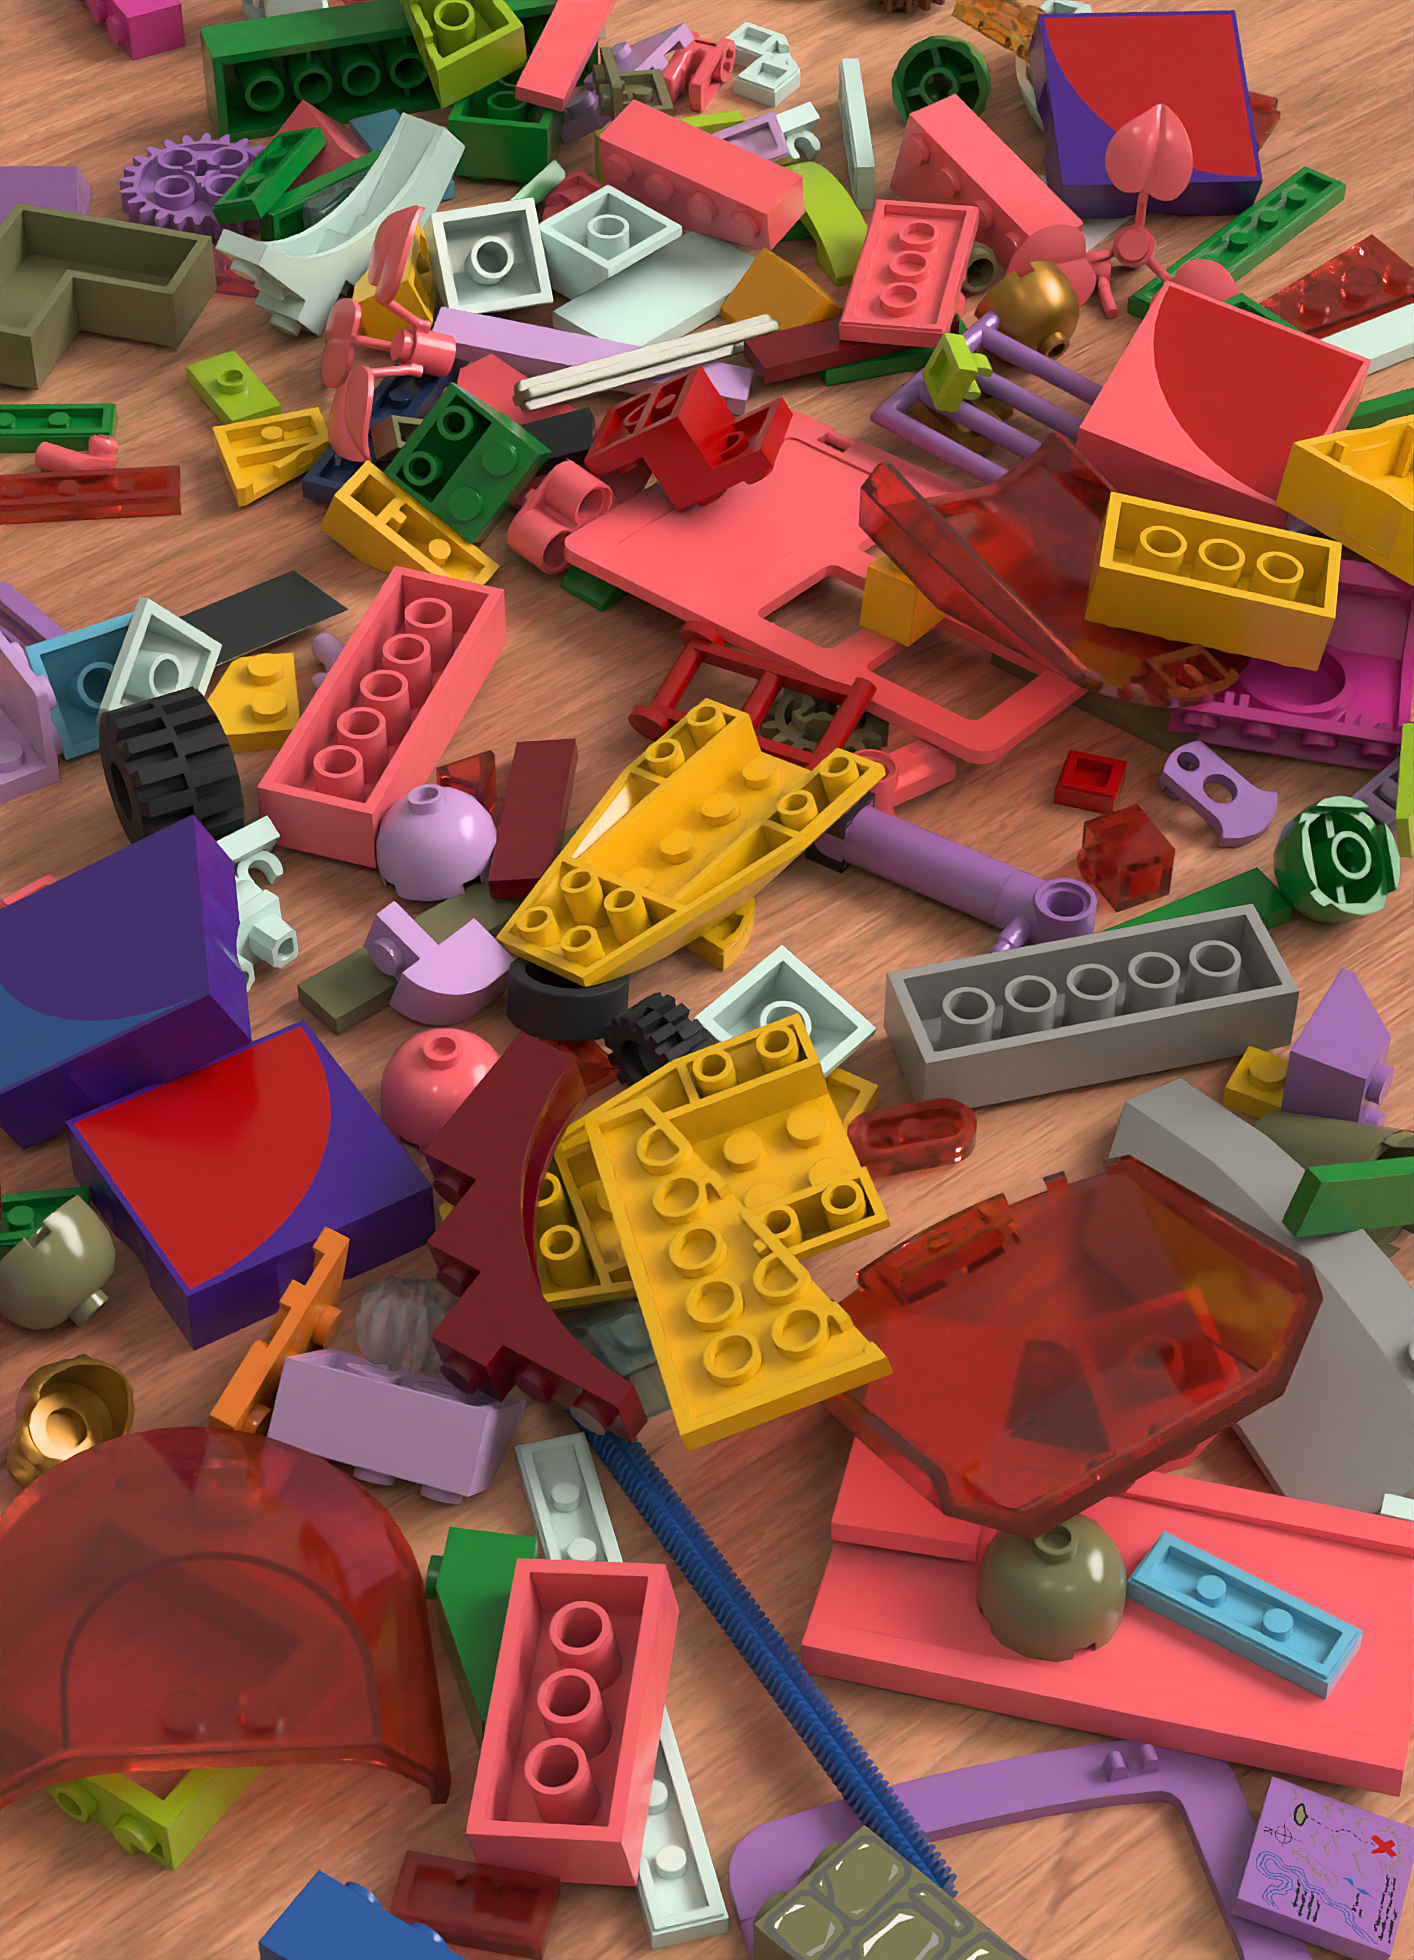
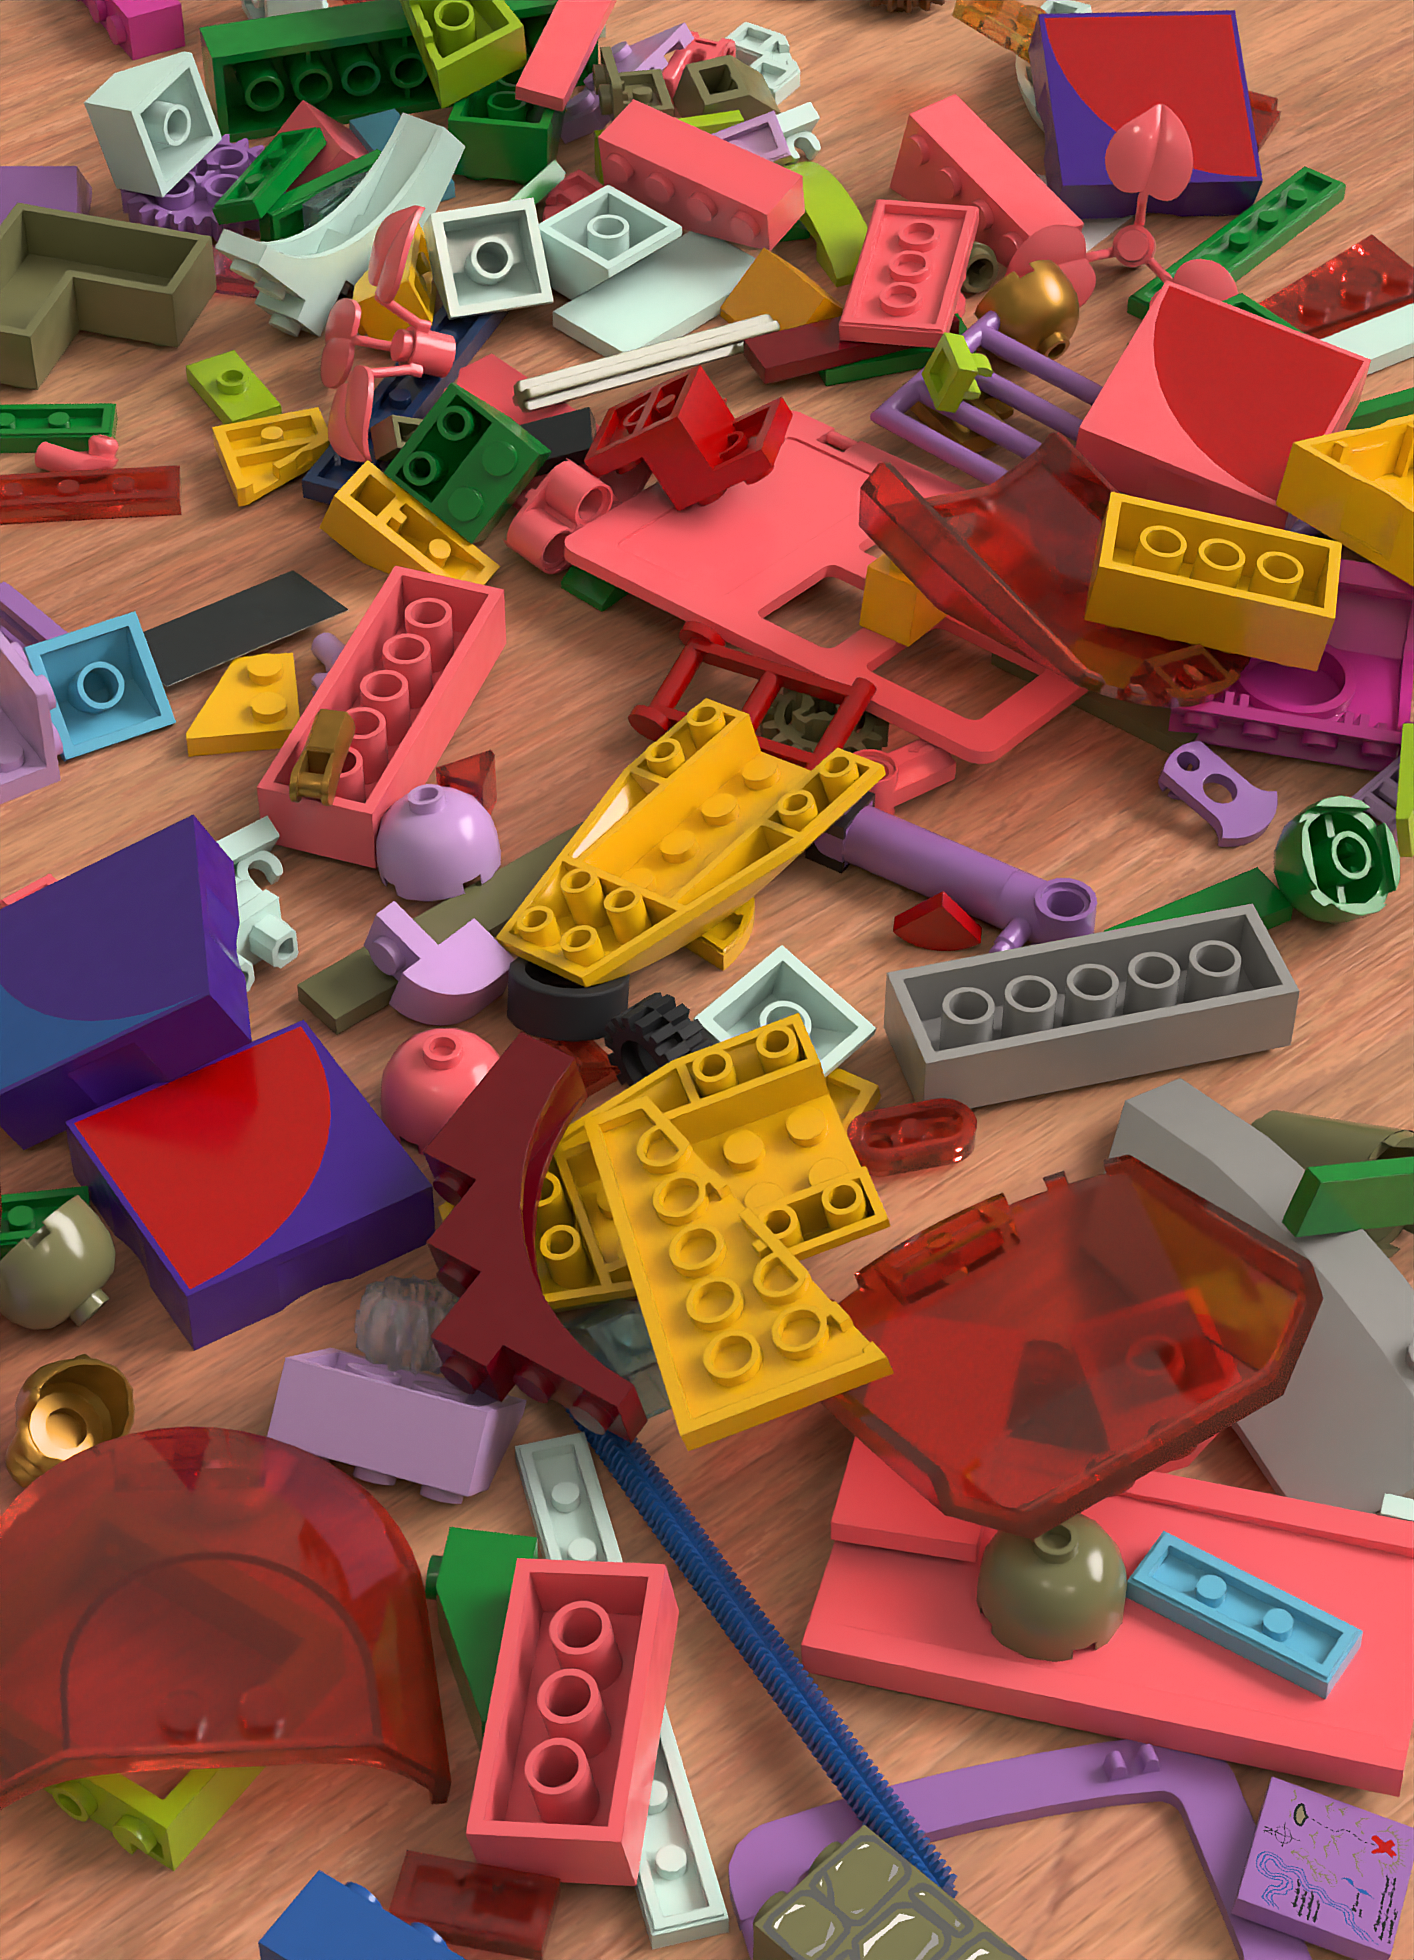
(153, 123): none -> light aqua slope
(158, 658): light aqua slope -> none
(170, 763): black wheel -> none
(304, 1320): orange wing -> none
(323, 757): none -> pearl gold bar
(532, 816): dark red tile -> none
(546, 350): lavender tile -> none
(723, 86): none -> olive slope
(856, 134): light aqua tile -> none
(938, 925): none -> red tile
(940, 69): green cylinder -> none
(1090, 782): red tile -> none
(1102, 271): coral hand -> none
(1126, 858): clear red brick -> none
(1256, 1083): yellow plate -> none
(1340, 1058): medium lavender slope -> none

